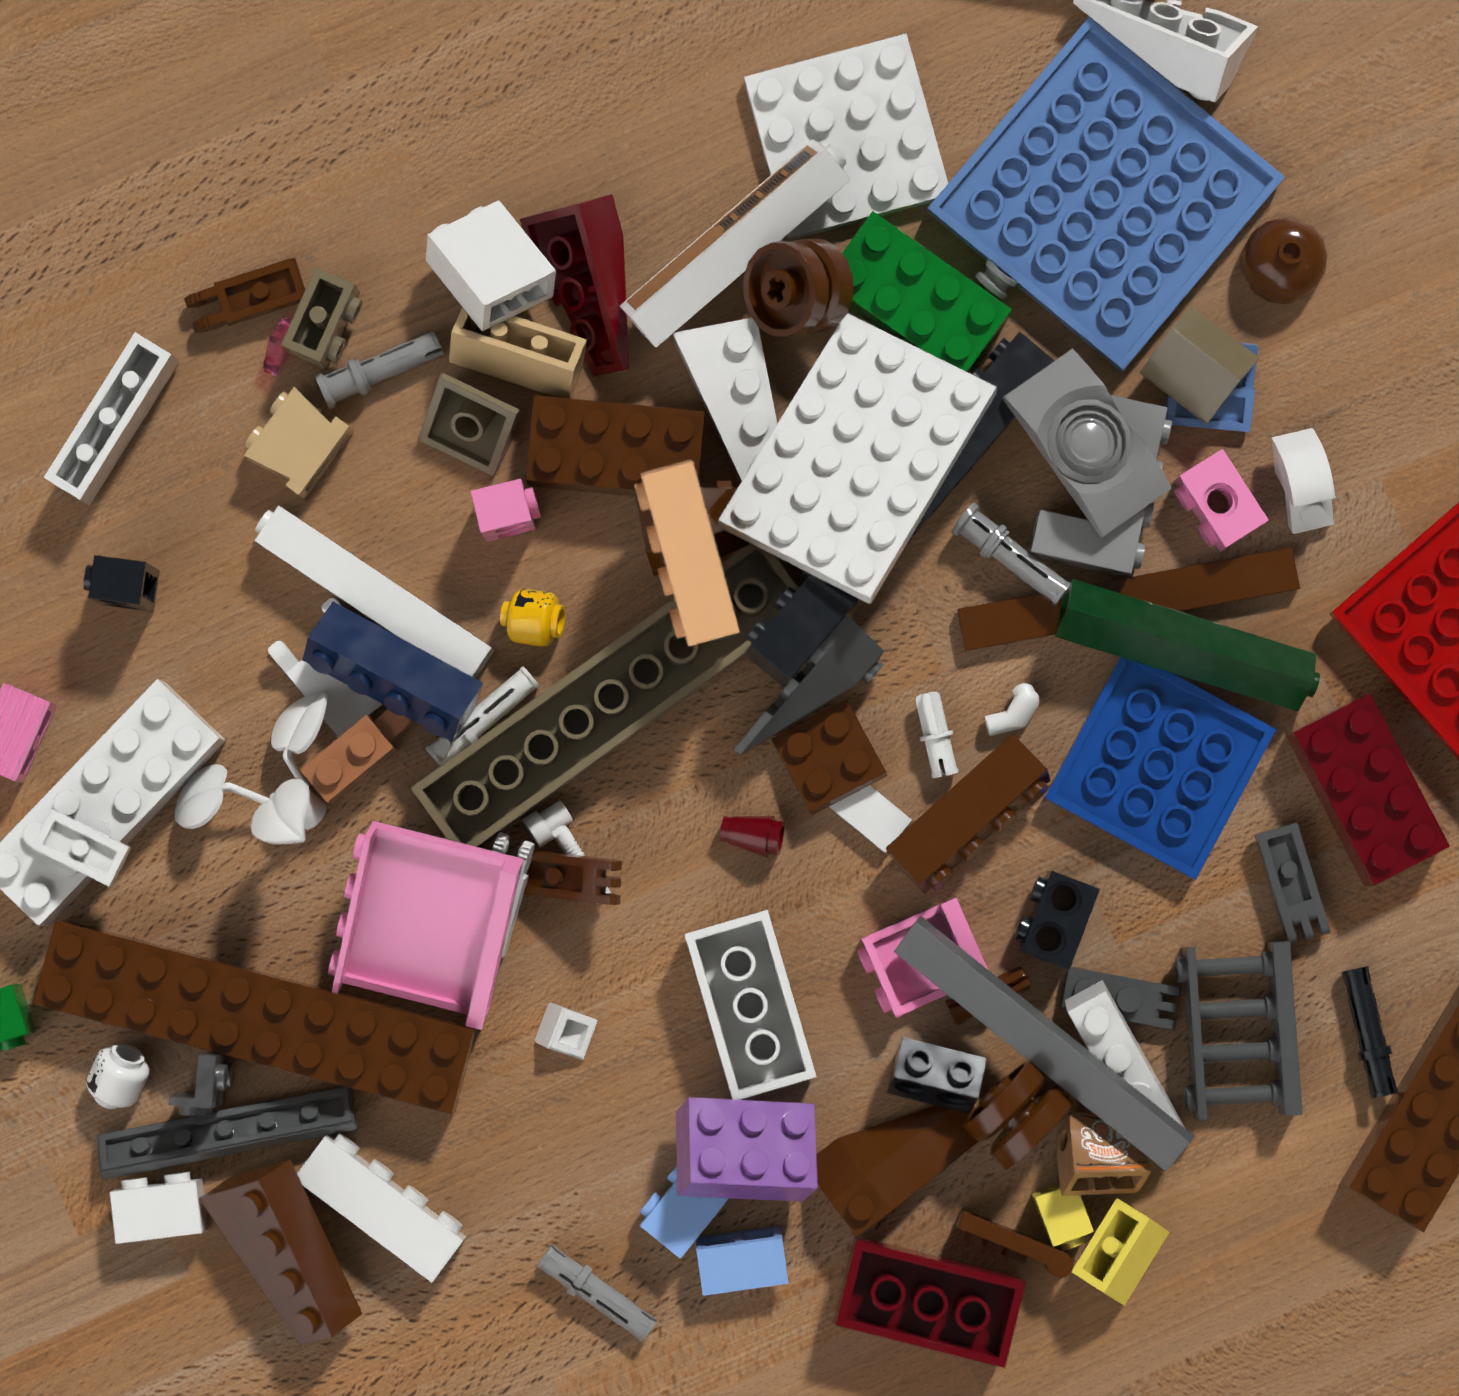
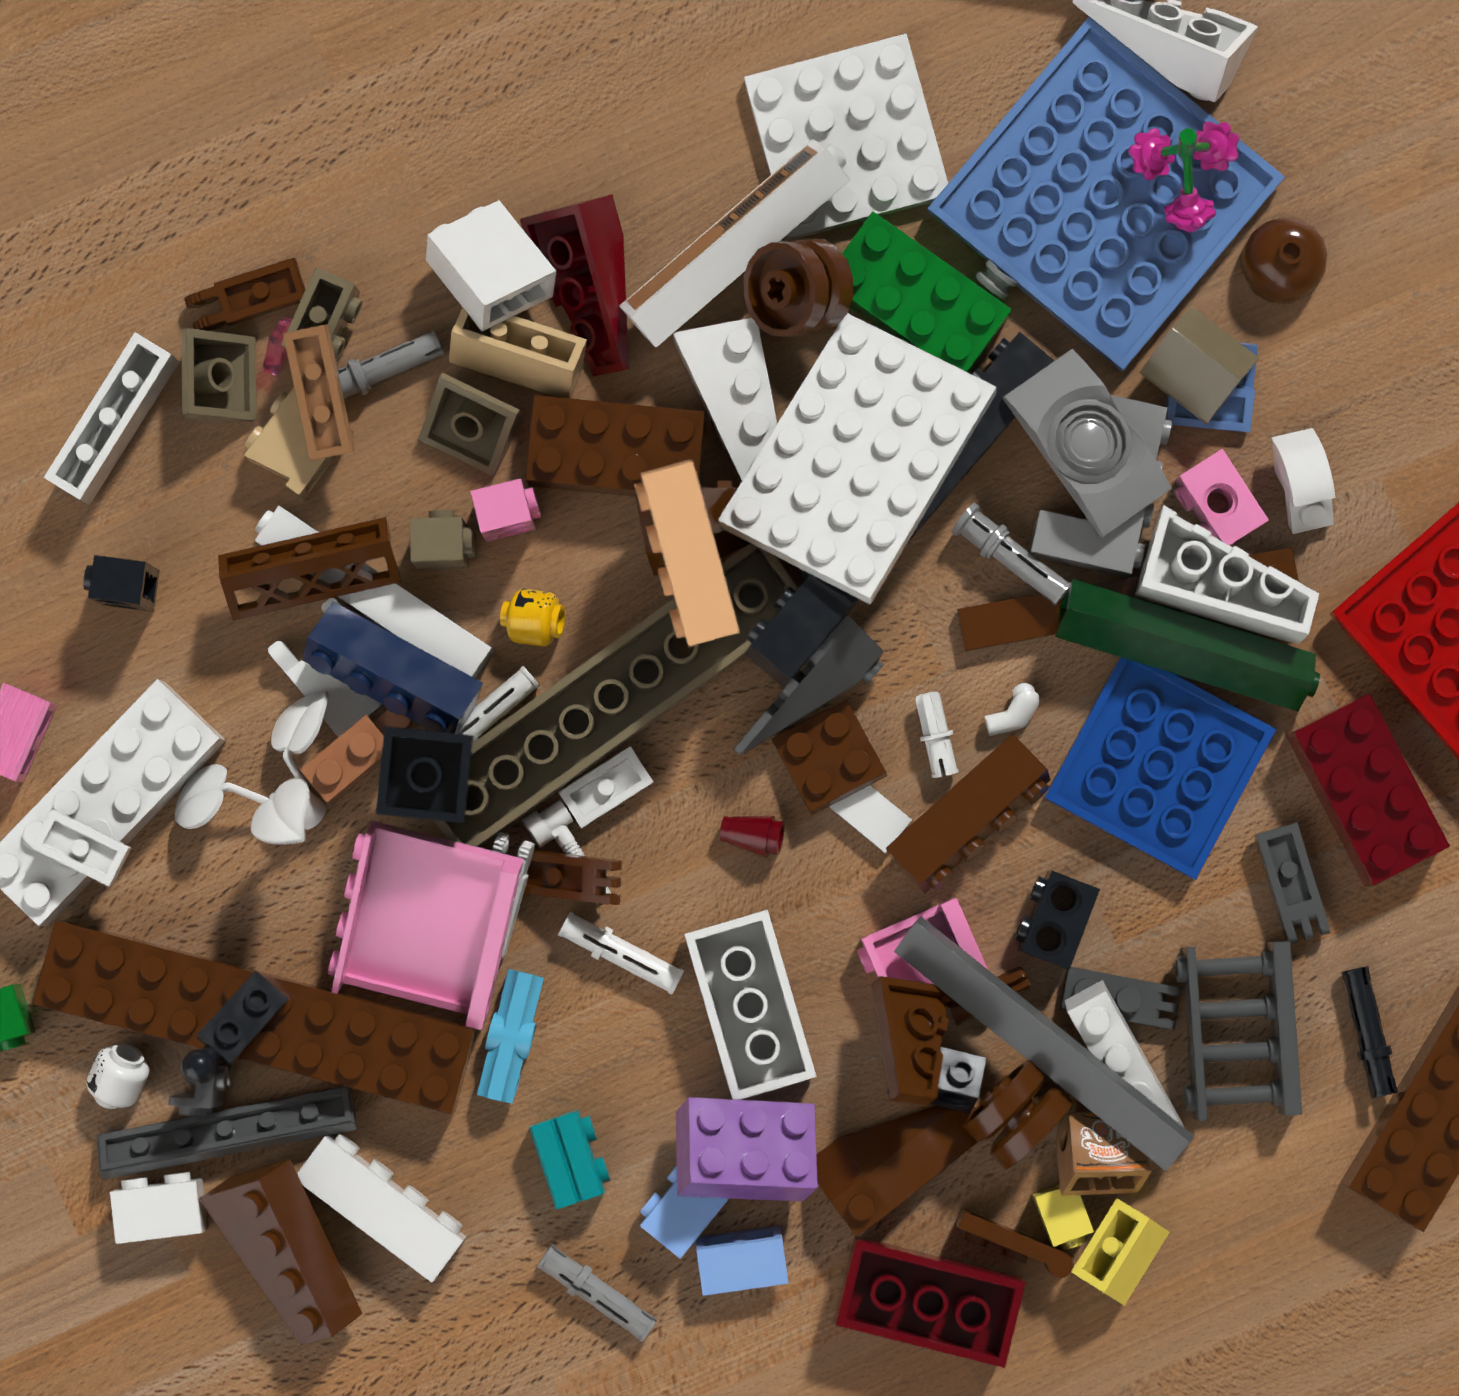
(218, 376): none -> dark tan slope
(233, 1028): none -> black plate
(306, 560): none -> reddish brown fence
(318, 392): none -> medium nougat plate
(424, 774): none -> black brick
(441, 541): none -> dark tan brick
(510, 1036): none -> medium azure piece
(565, 1031): white slope -> none
(569, 1159): none -> teal brick
(606, 787): none -> white plate
(665, 974): none -> white pin
(911, 1037): none -> reddish brown wing
(1212, 146): none -> dark pink plant
(1220, 582): none -> white wedge

